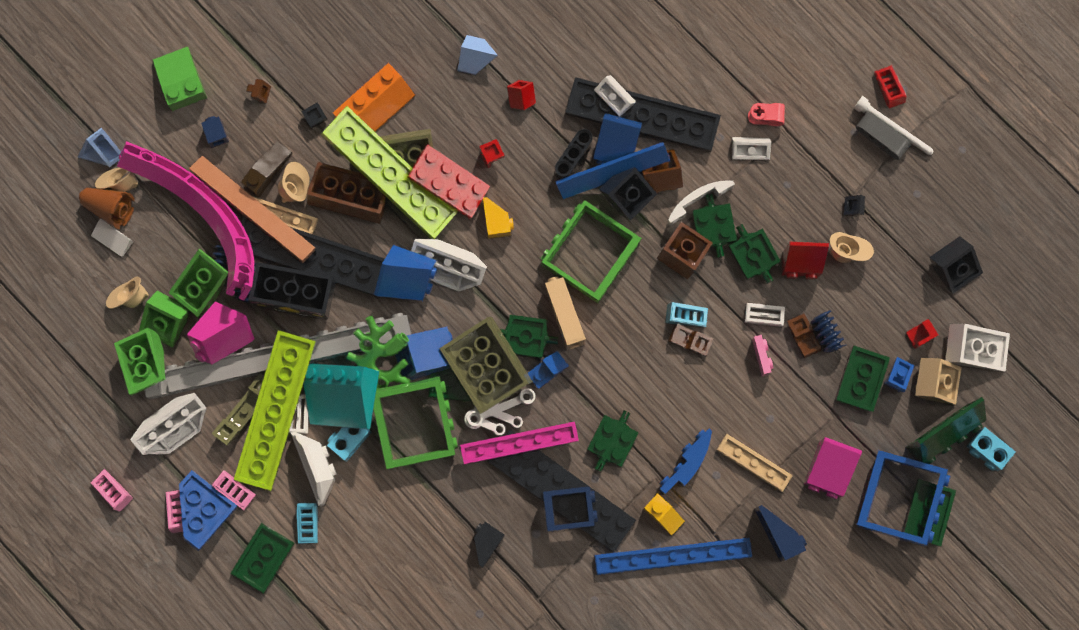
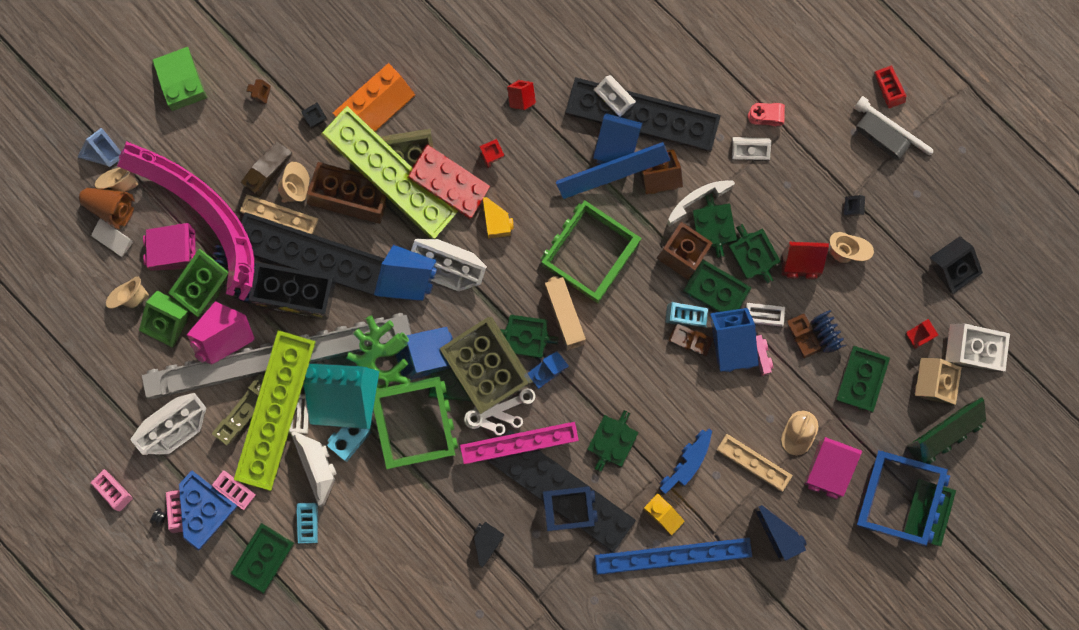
(141, 360): bright green slope -> none
(158, 517): none -> black bush
(169, 247): none -> dark pink slope
(214, 131): dark blue brick -> none
(252, 209): nougat tile -> none
(475, 55): light blue slope -> none
(577, 146): black beam -> none
(628, 192): black slope -> none
(716, 288): none -> dark green tile
(734, 339): none -> blue slope
(799, 433): none -> tan piece
(899, 375): blue slope -> none
(993, 445): medium azure brick -> none

